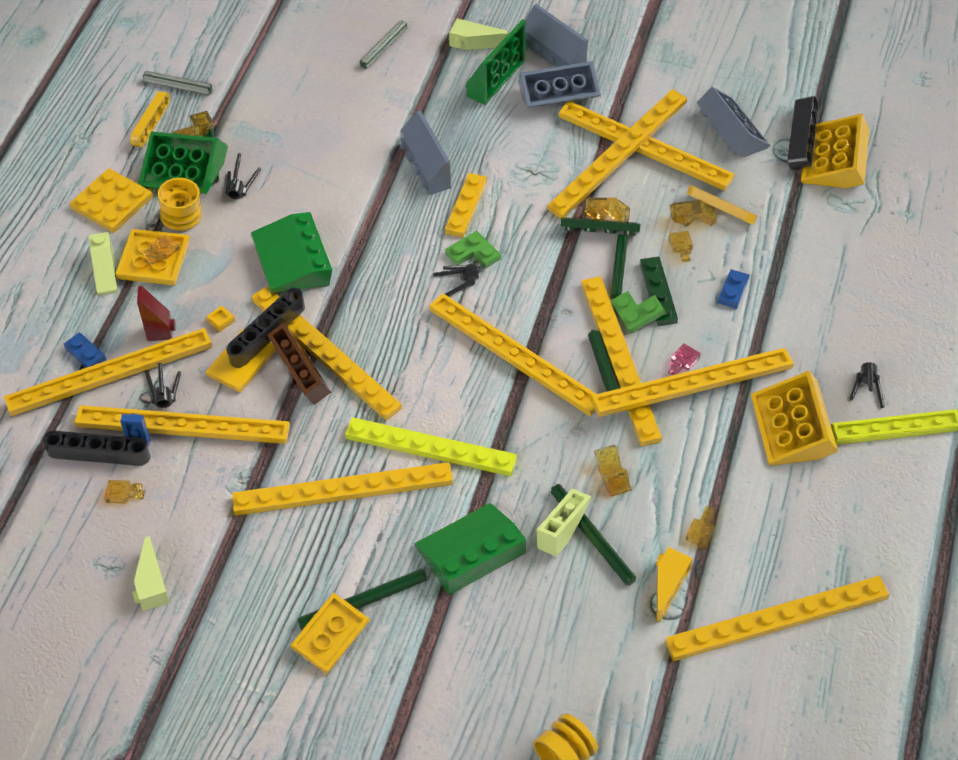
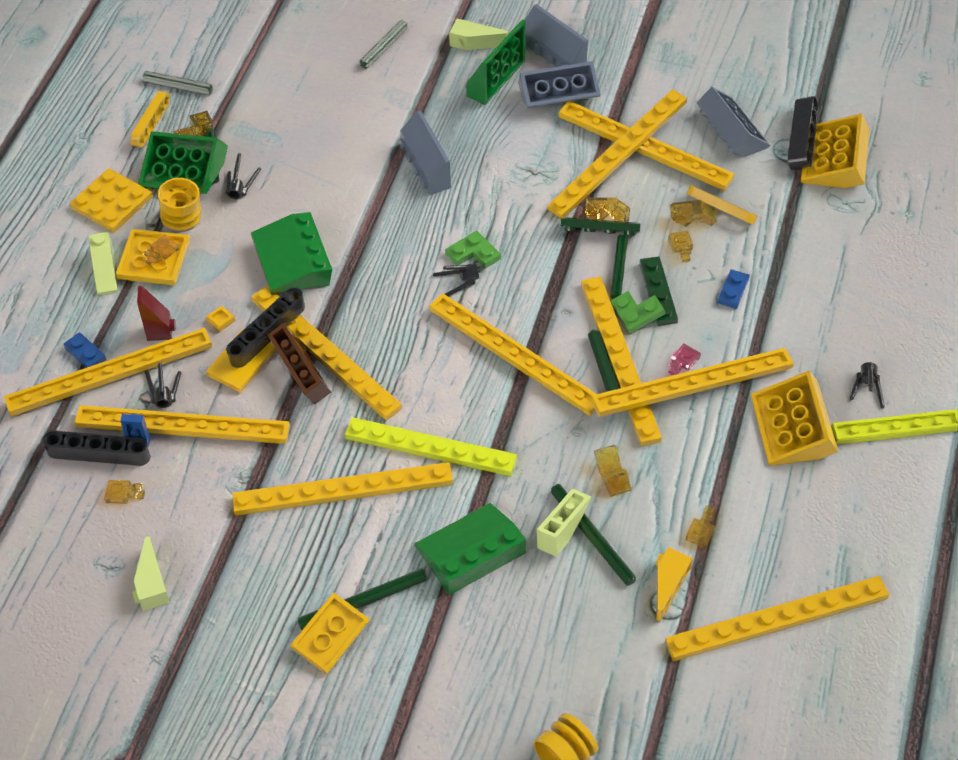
(466, 205): yellow plate -> none

